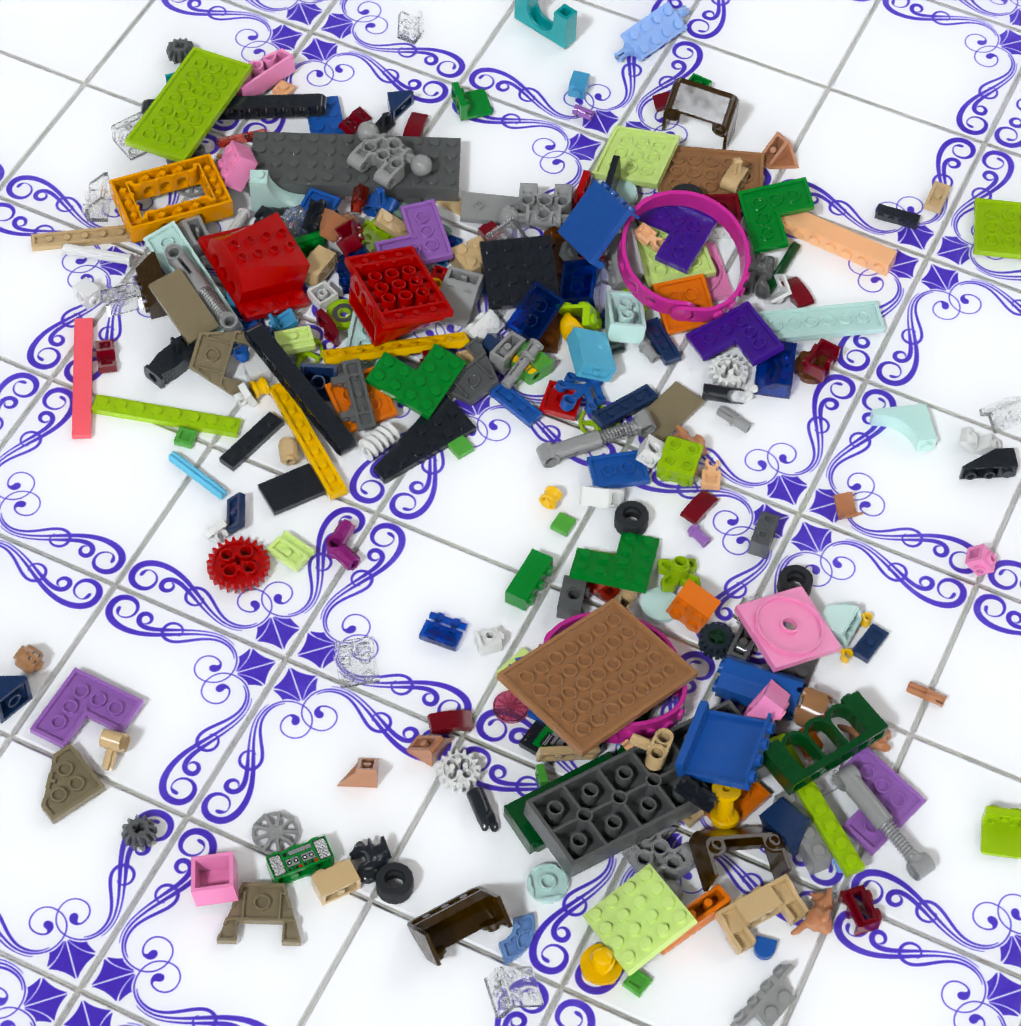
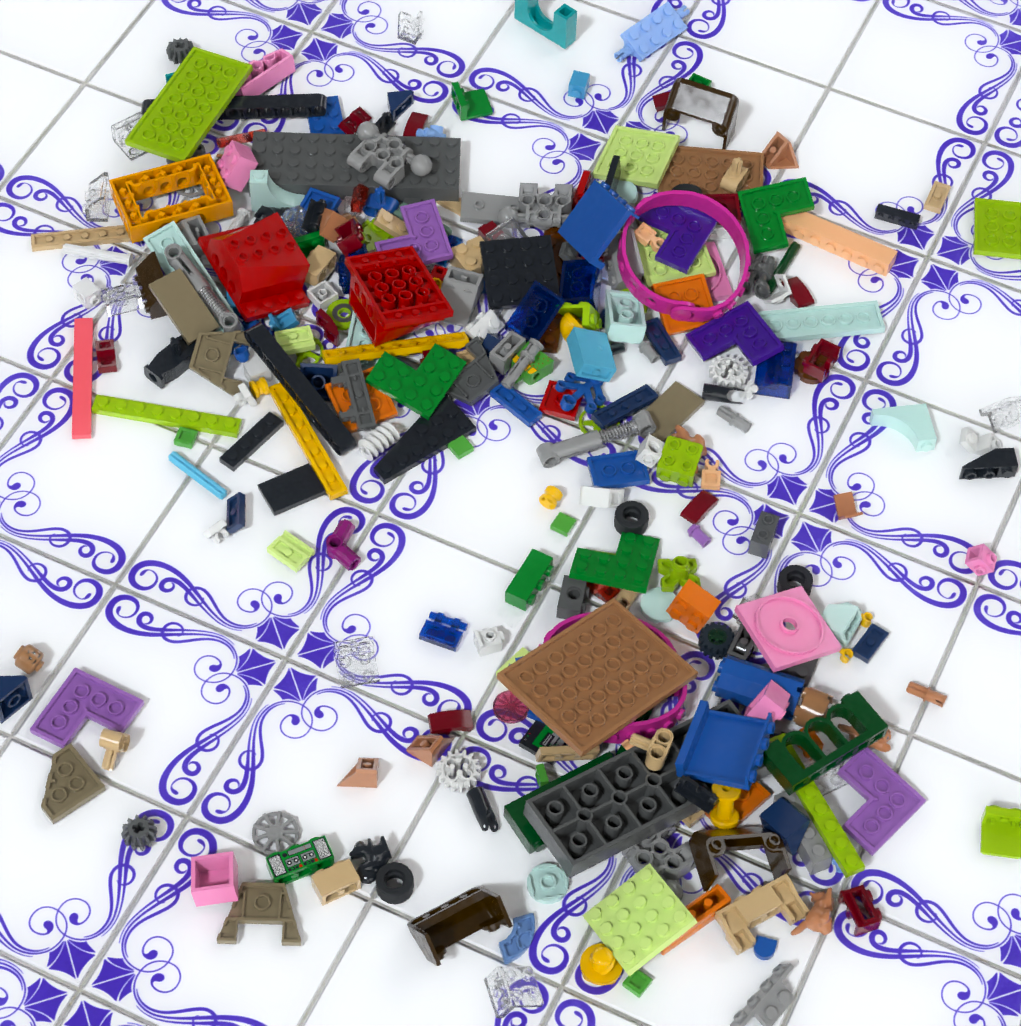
(219, 567): red gear -> none
(283, 88): light nougat plate -> none
(288, 451): tan brick -> none
(433, 131): none -> light blue plate
(583, 112): medium lavender pin -> none
(850, 781): light grey piece -> none

